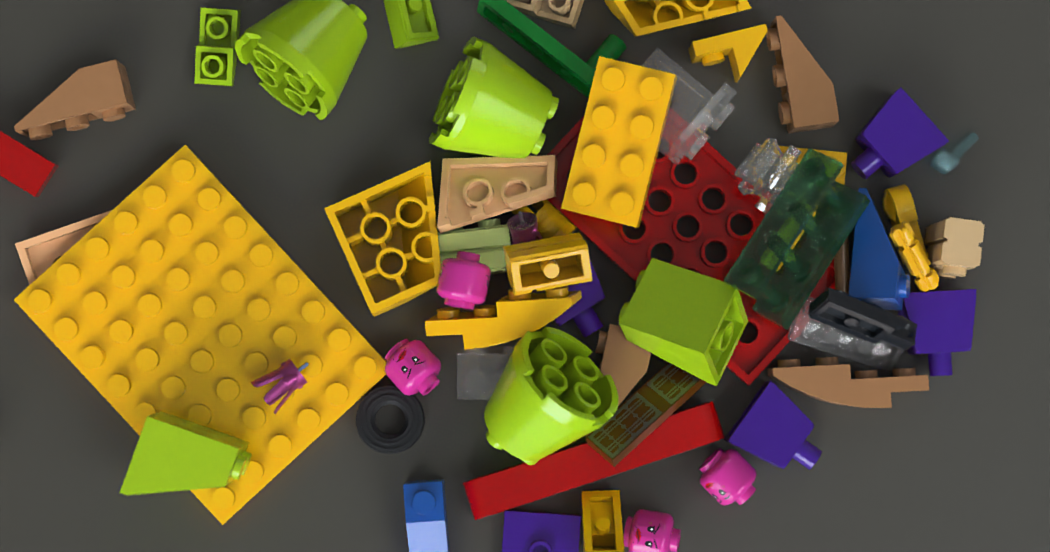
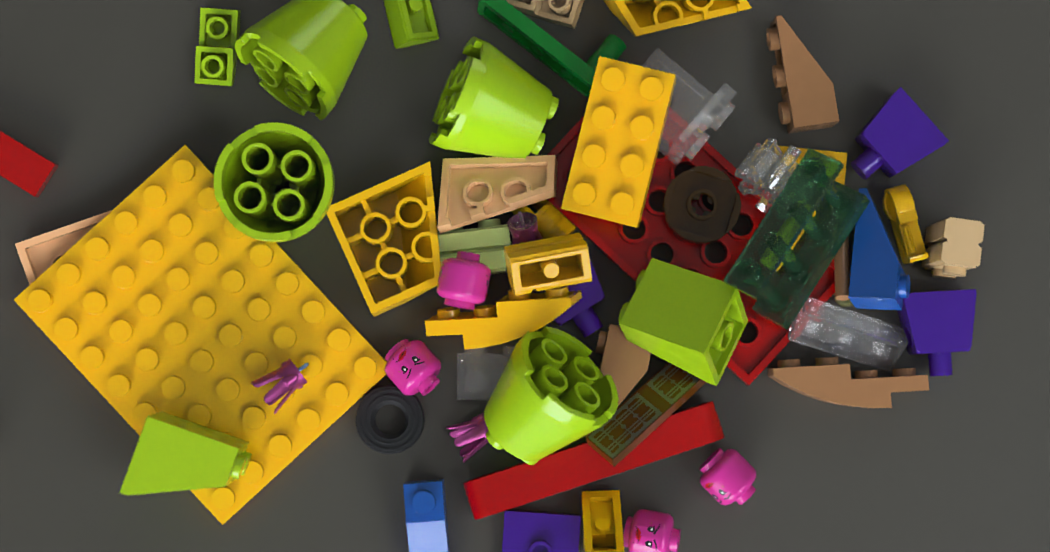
(84, 97): medium nougat slope -> none
(258, 165): none -> lime cone
(470, 433): none -> flat silver piece
(720, 194): none -> dark brown plate
(738, 45): yellow slope -> none
(774, 430): dark purple torso -> none
(862, 319): black hinge -> none
(914, 256): yellow axle -> none
(946, 161): clear light blue hand -> none

